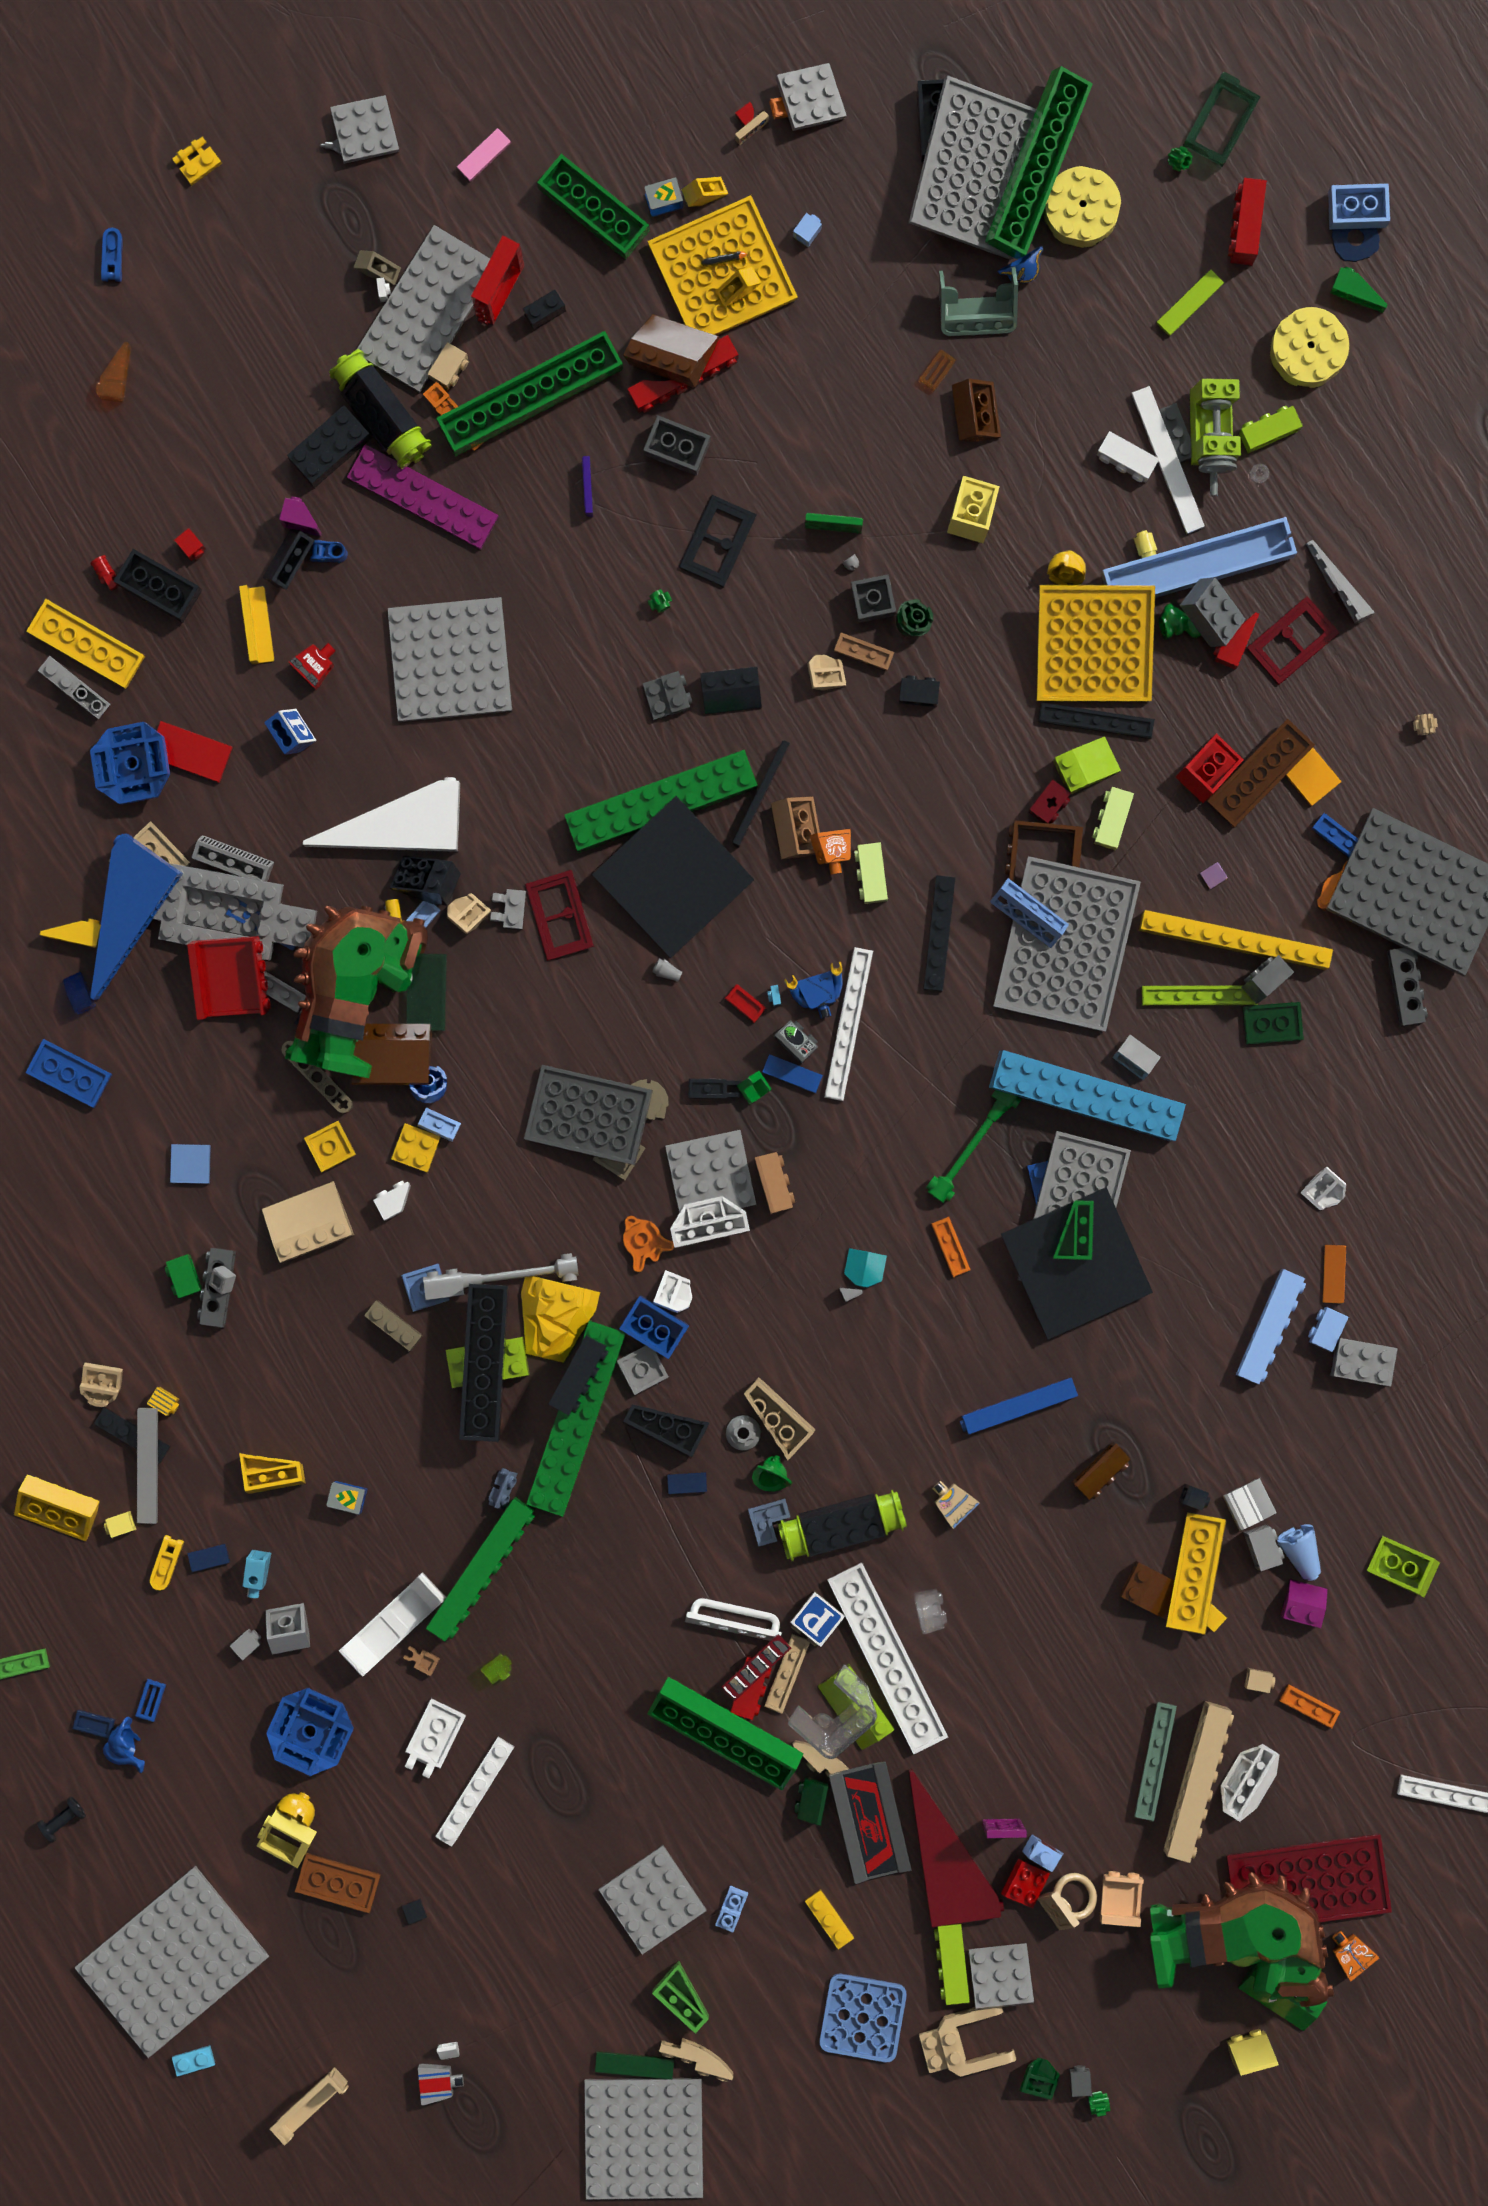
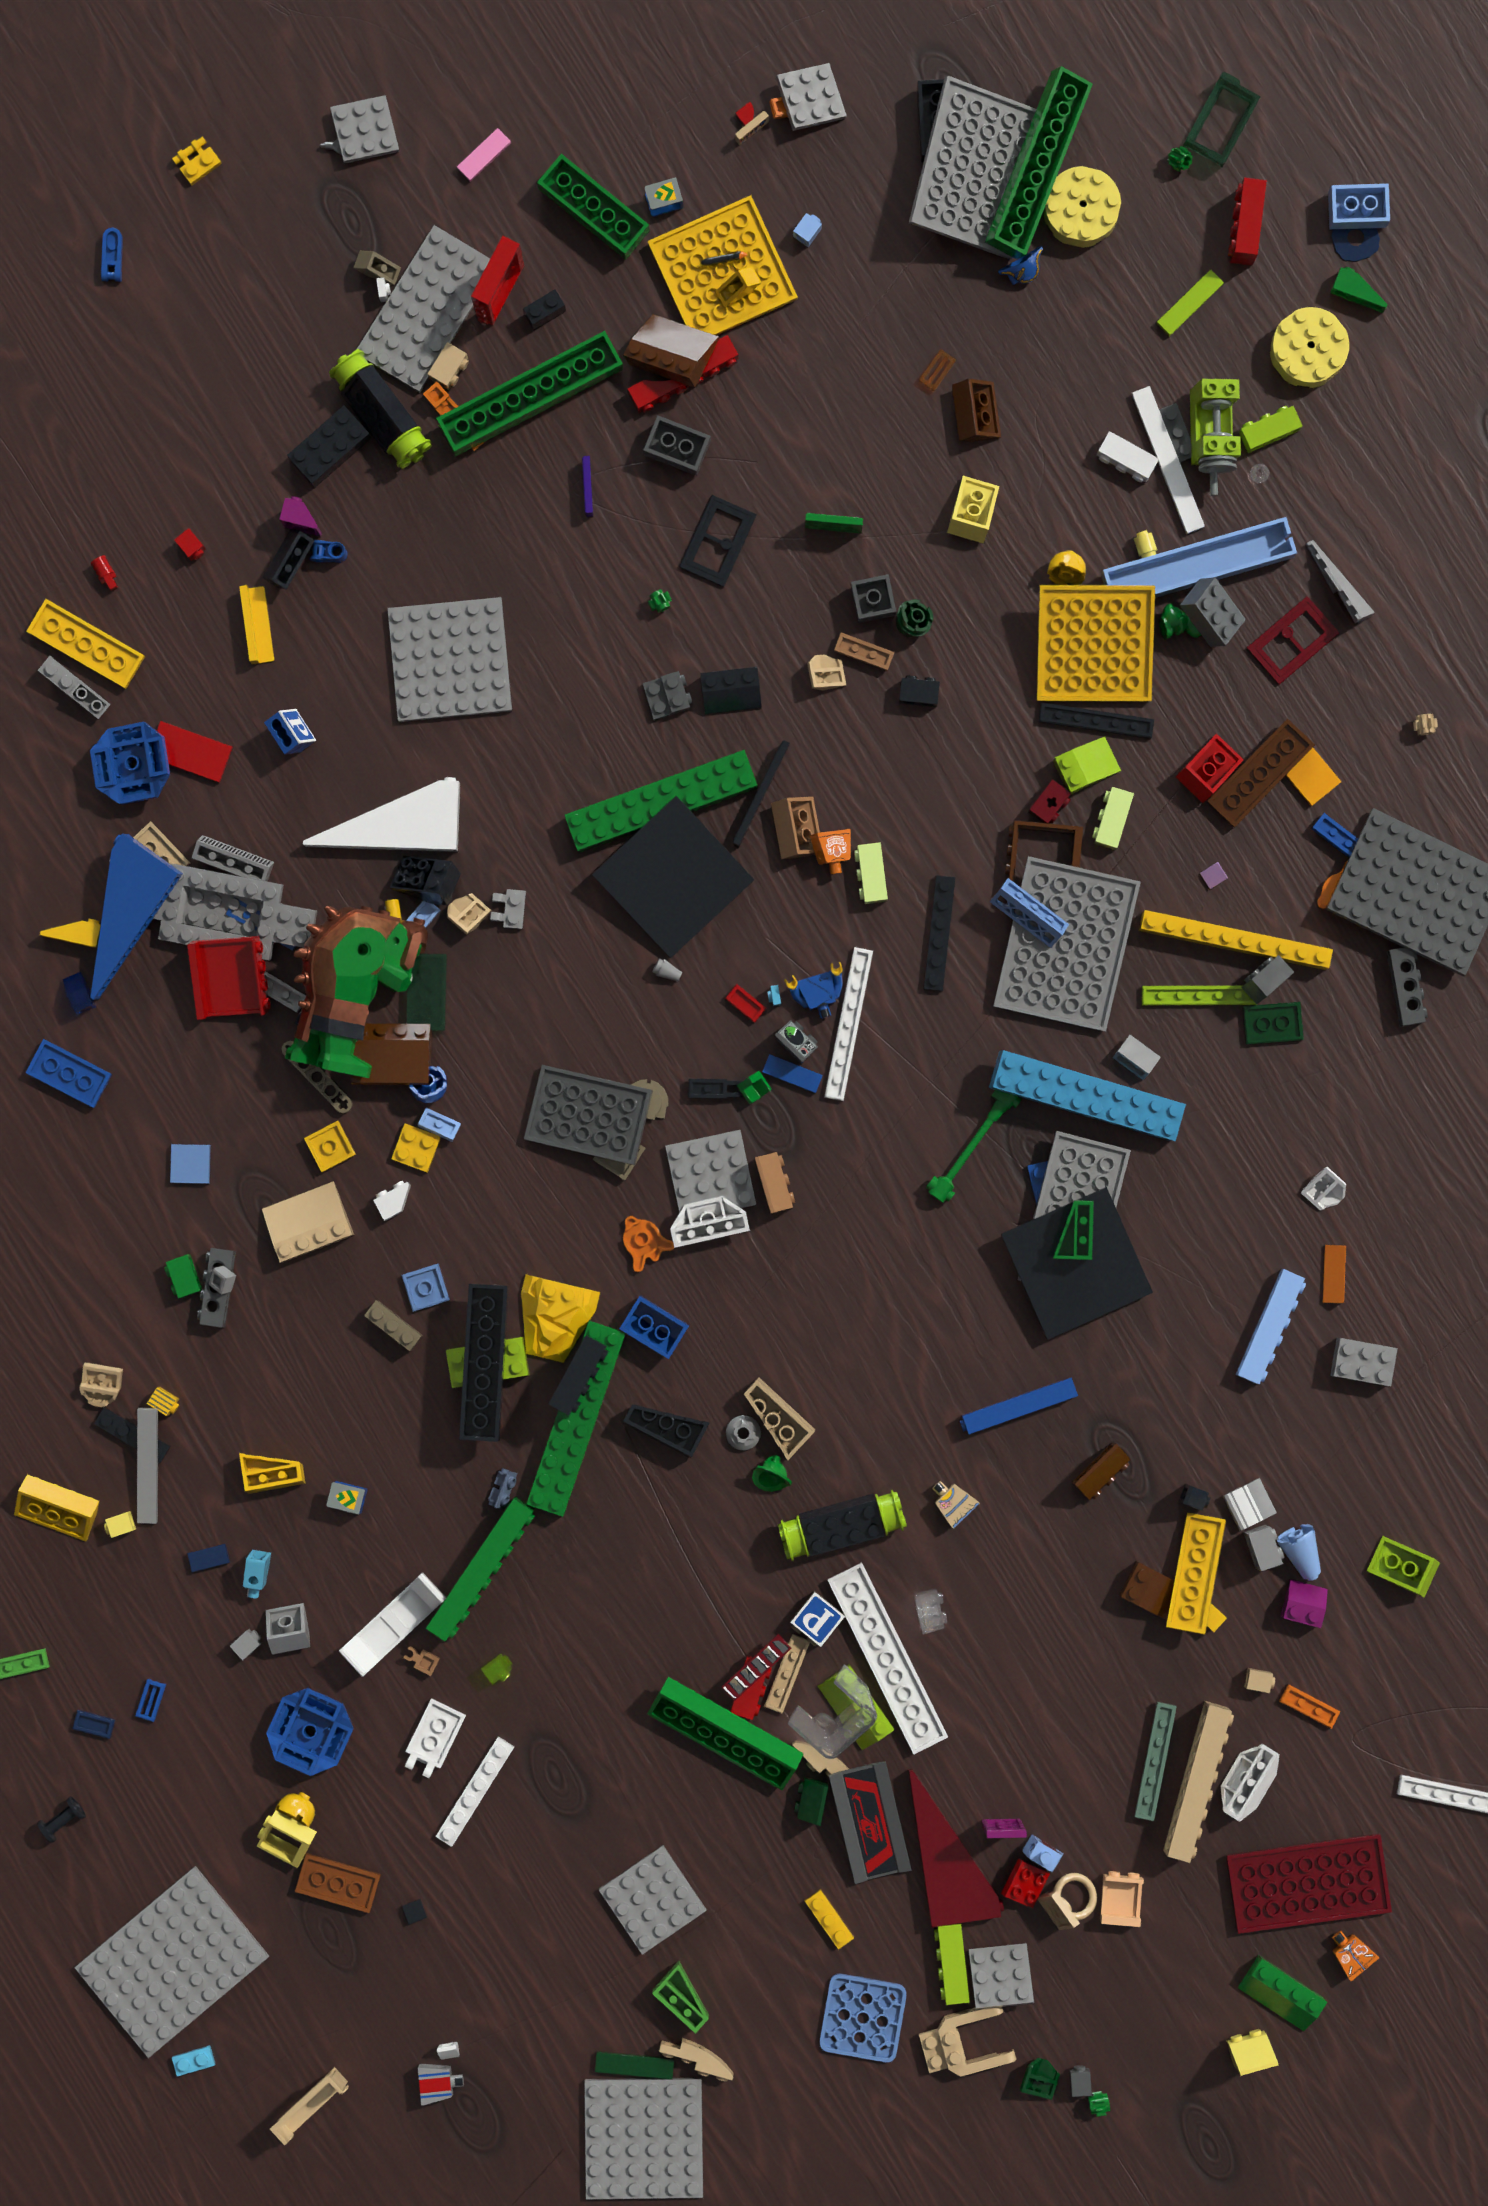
(114, 378): clear orange slope -> none
(121, 1746): blue piece -> none
(158, 585): black brick -> none
(165, 1563): yellow plate -> none
(314, 664): red torso -> none
(423, 497): magenta plate -> none
(454, 1282): light grey bar -> none
(576, 911): dark red door -> none
(642, 1369): light grey plate -> none
(673, 1292): white slope -> none
(687, 1483): dark blue tile -> none
(704, 191): yellow slope -> none
(730, 1626): white piece -> none
(731, 1909): light blue slope -> none
(762, 1519): sand blue plate -> none
(849, 1294): light grey slope -> none
(851, 563): light grey hinge -> none
(864, 1267): teal slope -> none
(950, 1247): orange tile -> none
(979, 315): sand green windscreen -> none
(1231, 653): red slope -> none
(1247, 1928): piece -> none
(1328, 1329): light blue brick -> none

